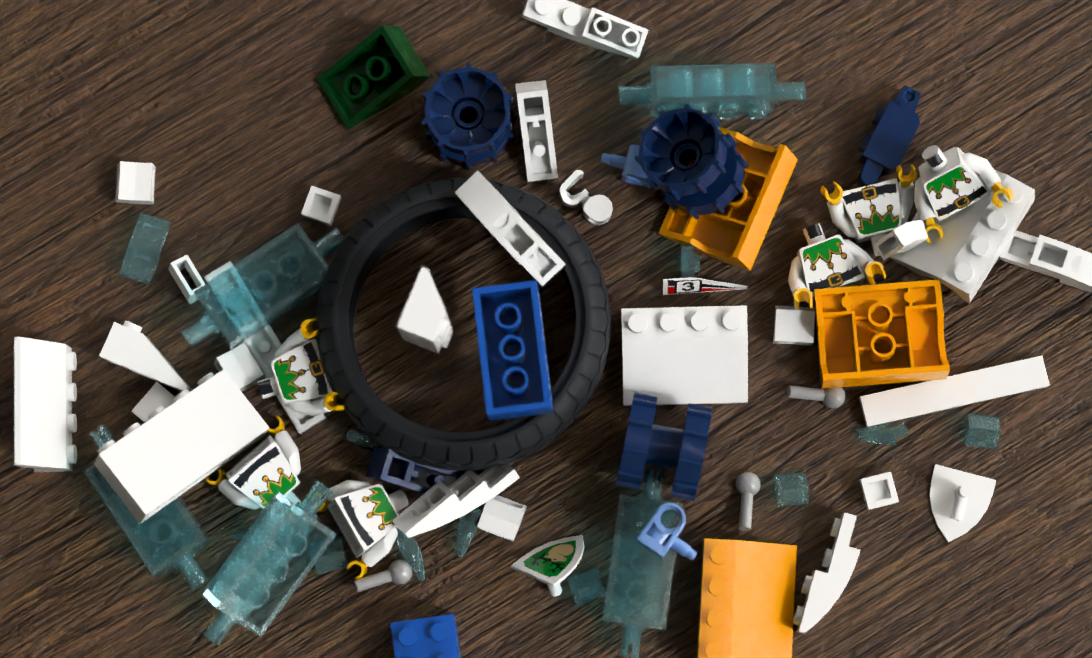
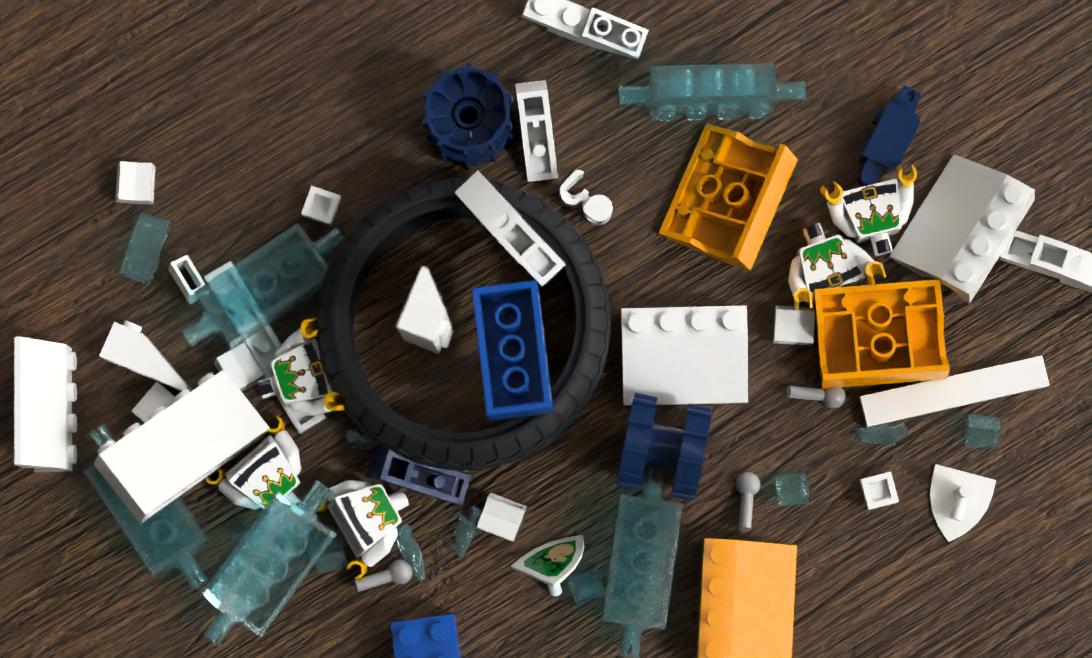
(373, 75): dark green slope -> none
(446, 504): white slope -> none
(632, 170): medium blue piece -> none
(660, 539): medium blue piece -> none
(676, 140): dark blue piece -> none
(689, 262): clear light blue plate -> none
(696, 285): sticker -> none
(825, 588): white slope -> none
(901, 239): white piece -> none
(952, 183): white torso -> none

